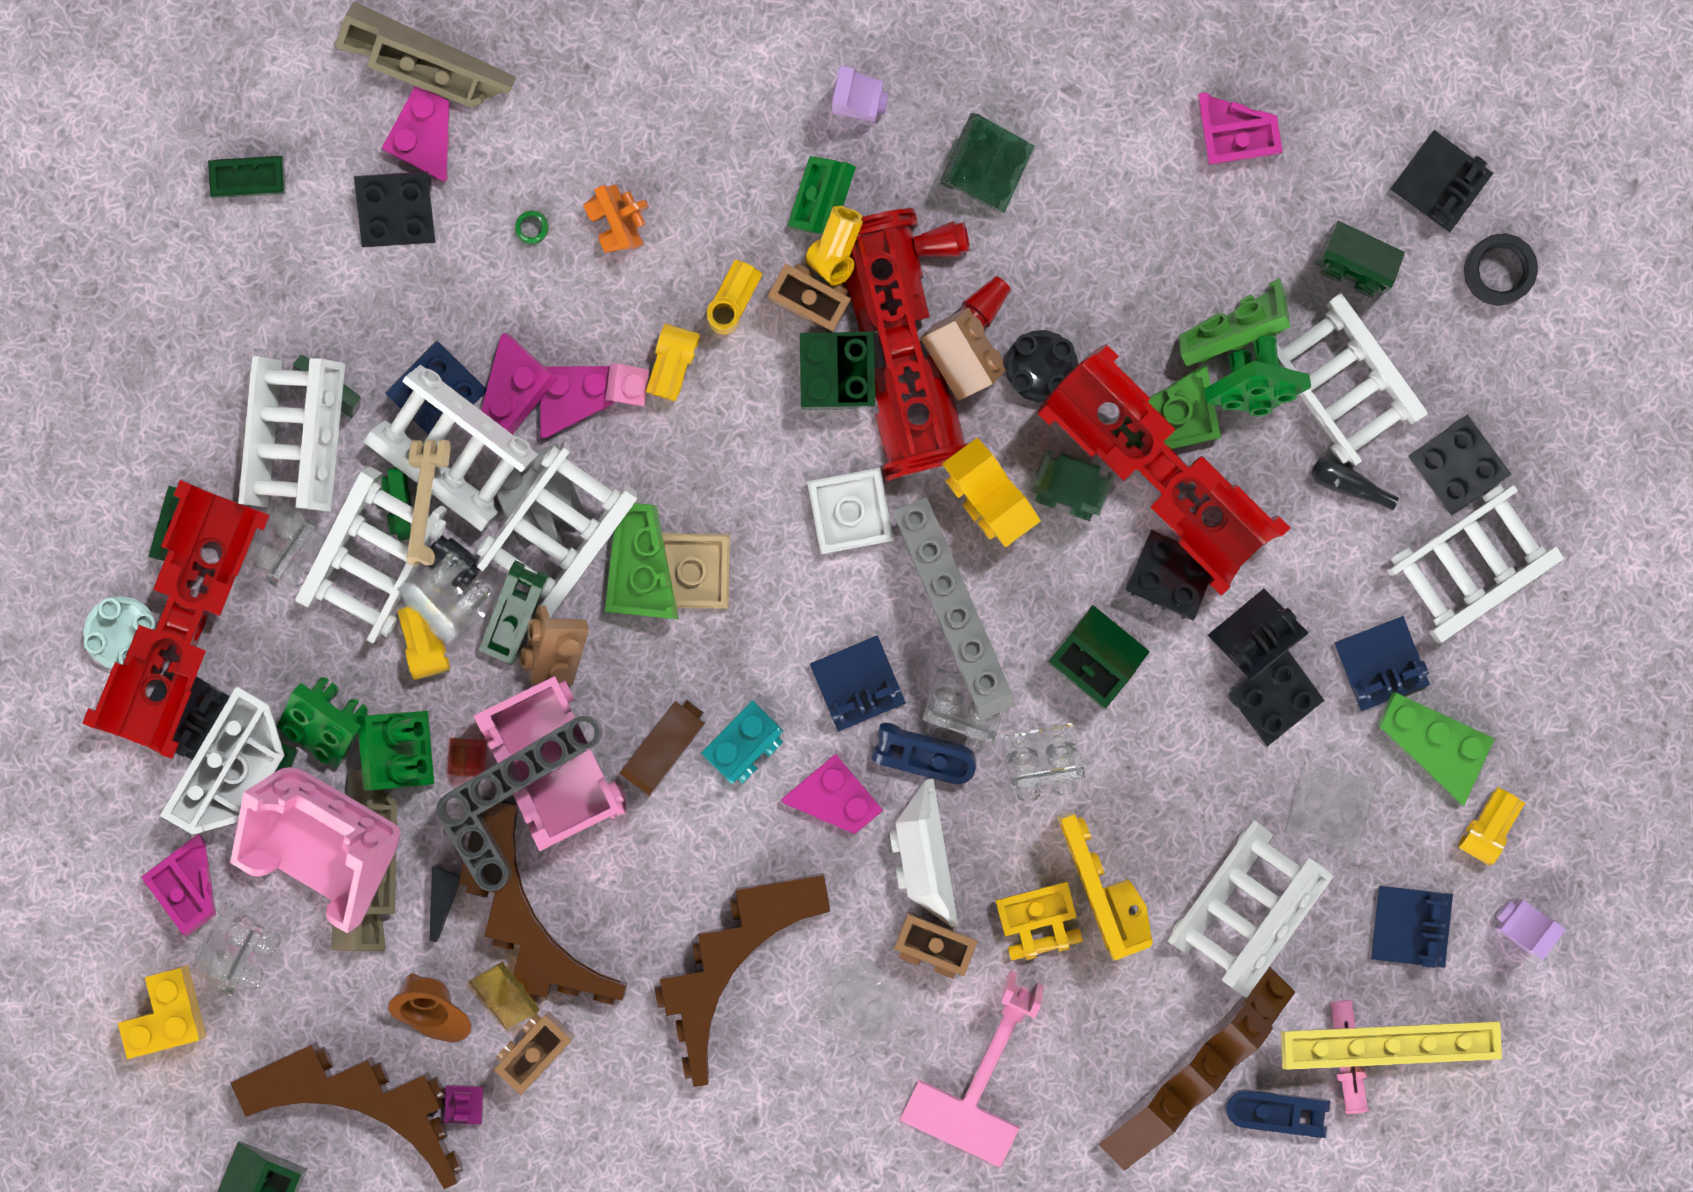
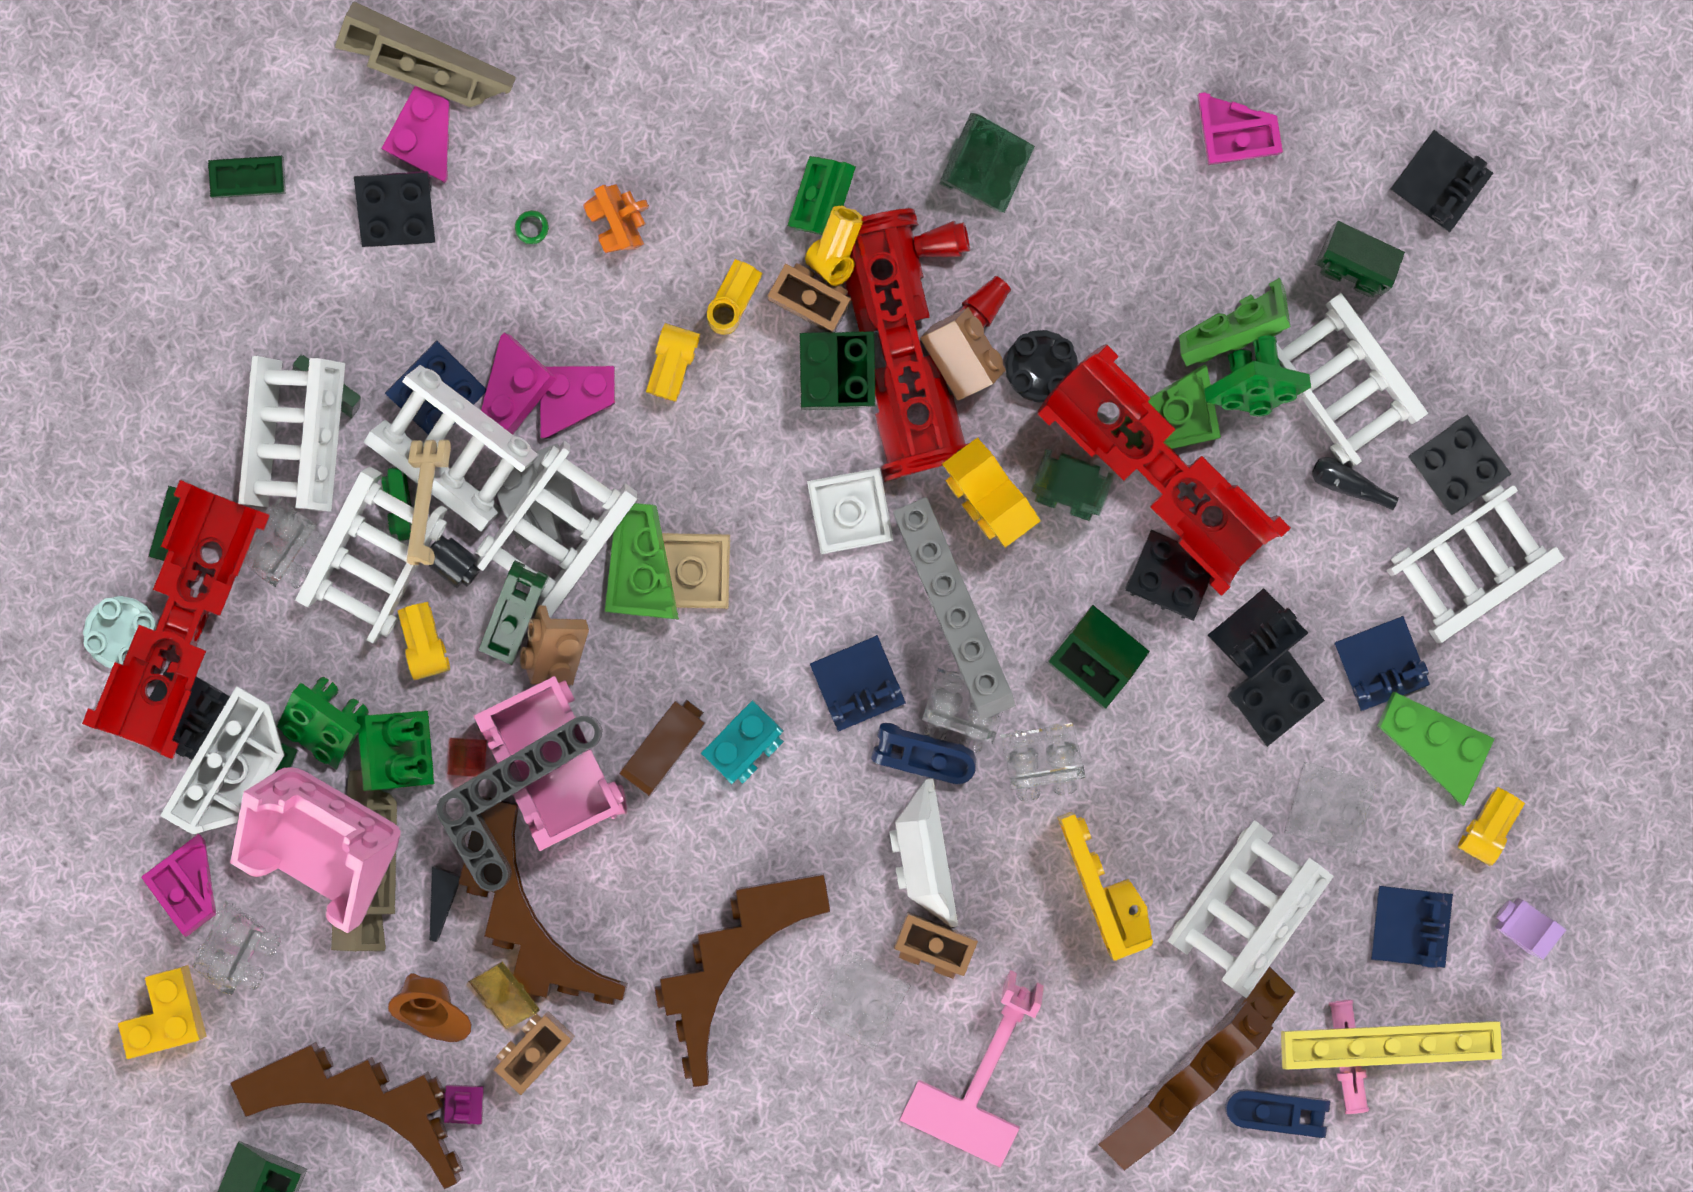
(440, 603): clear plate -> none
(627, 384): bright pink plate -> none
(834, 797): dark pink wing -> none
(858, 95): lavender arch -> none
(1034, 910): yellow plate -> none
(1517, 246): black tyre -> none

